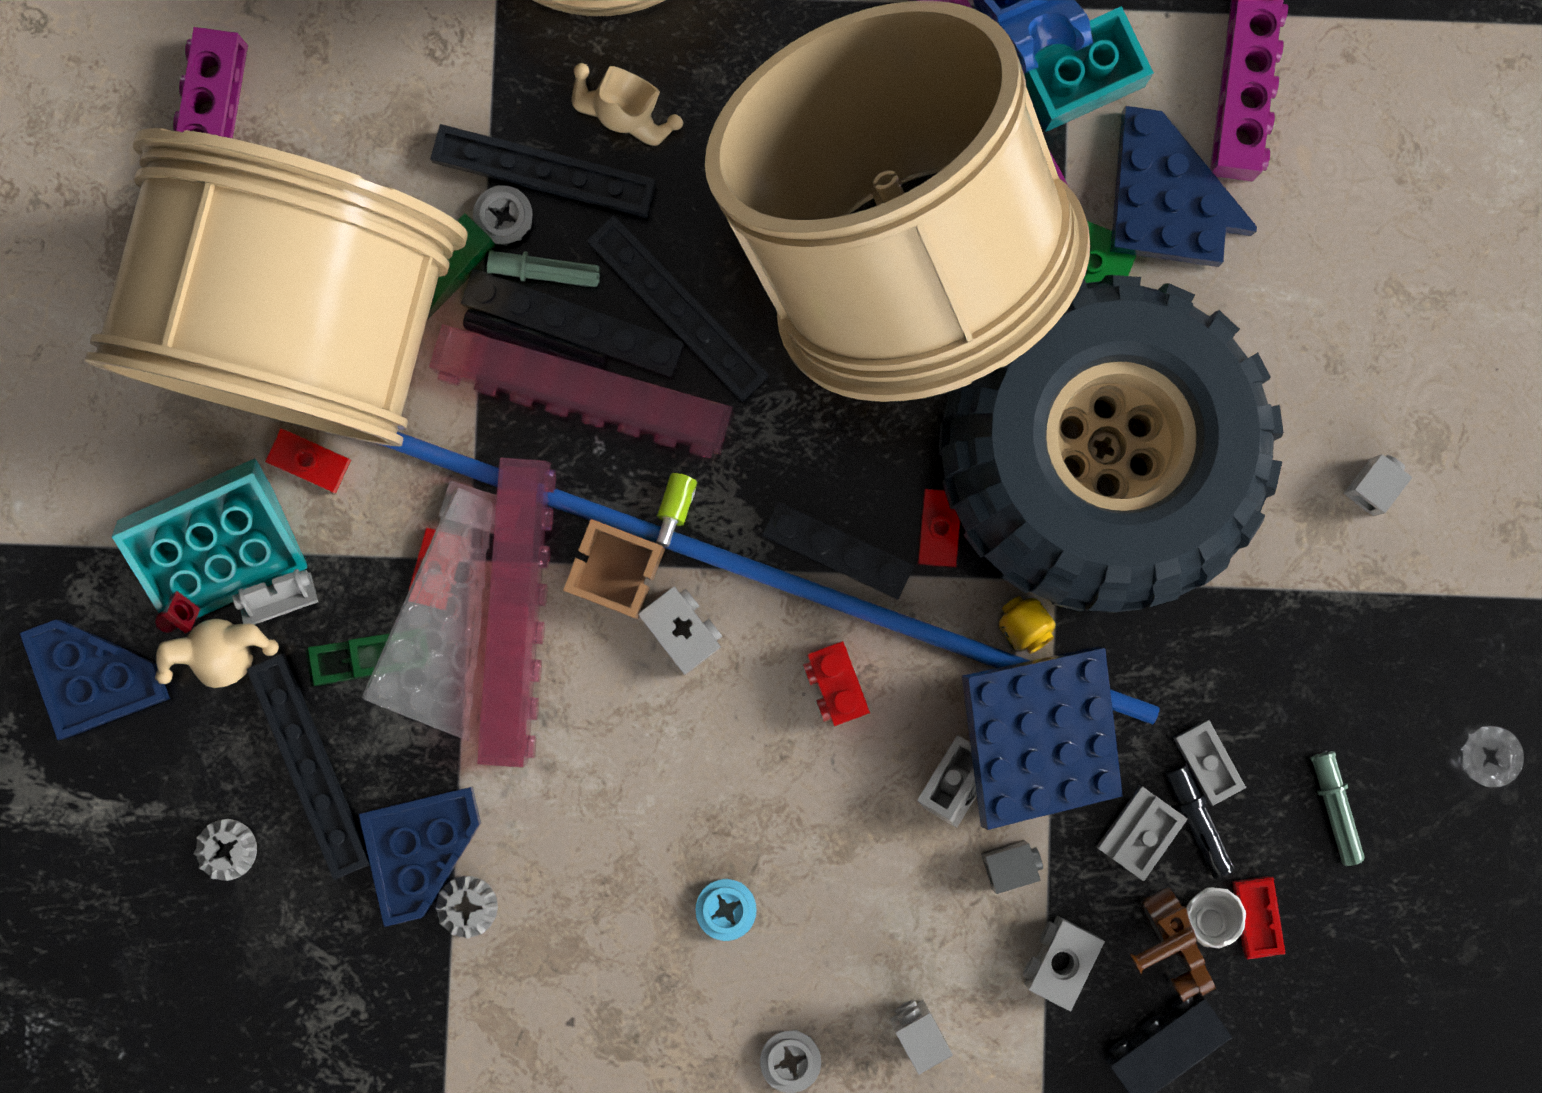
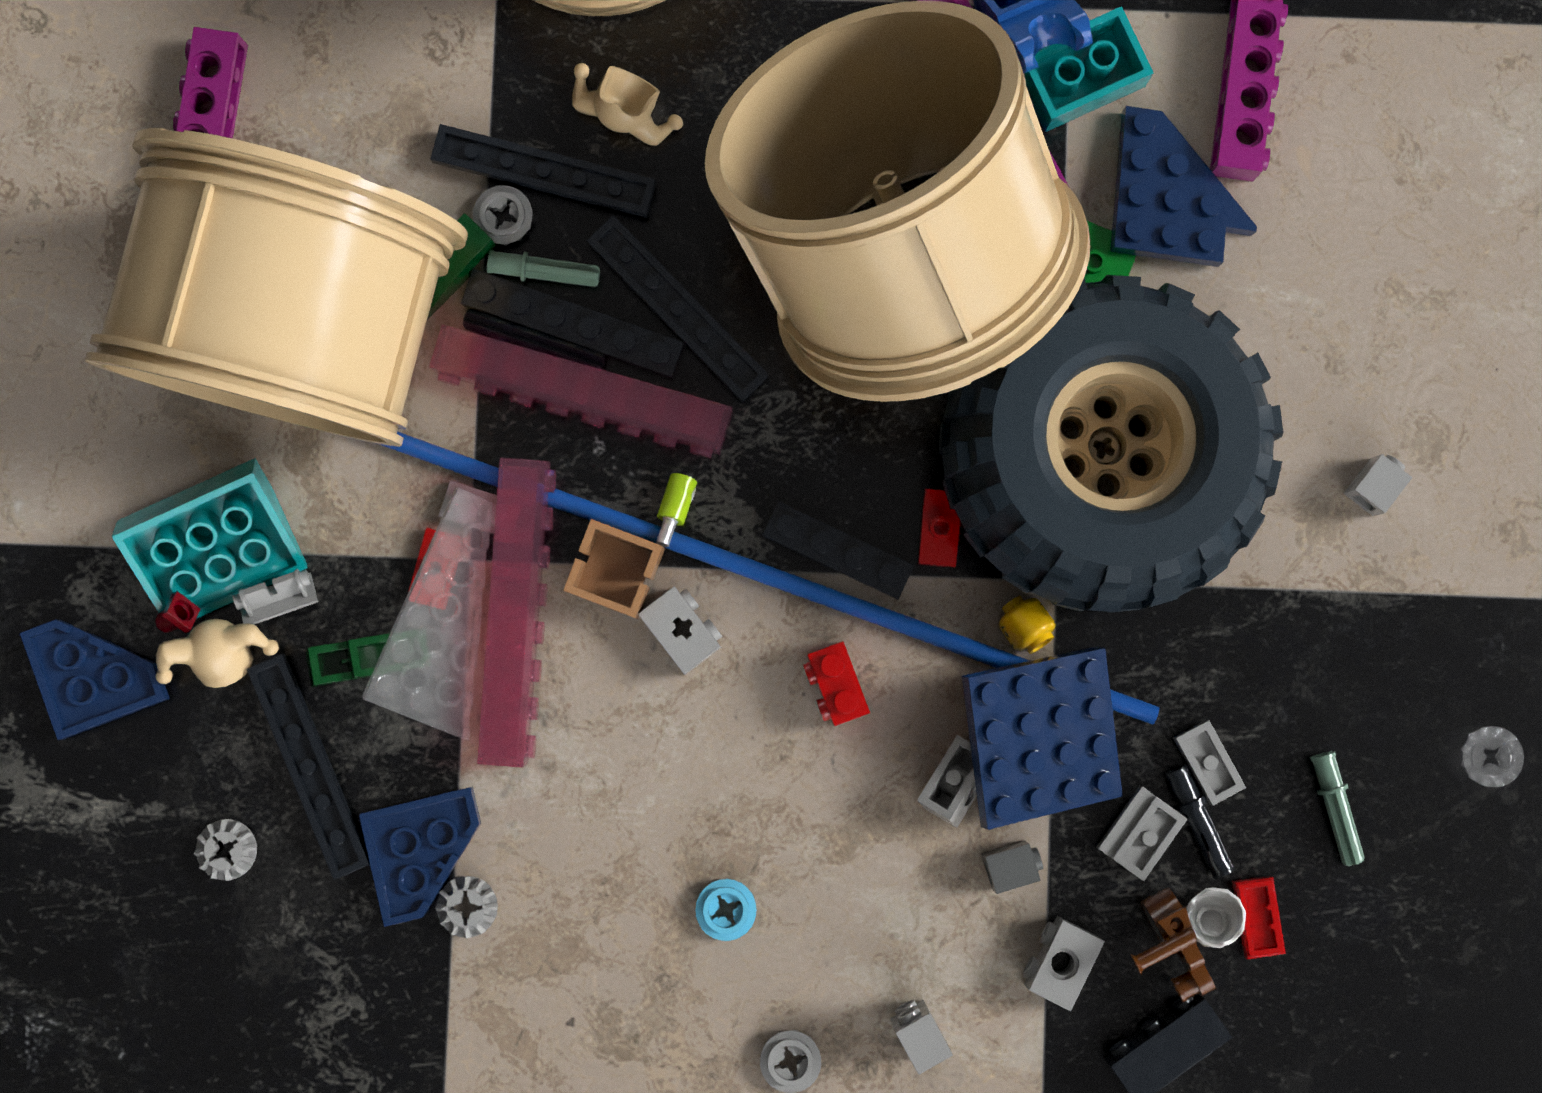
(308, 460): red plate -> none

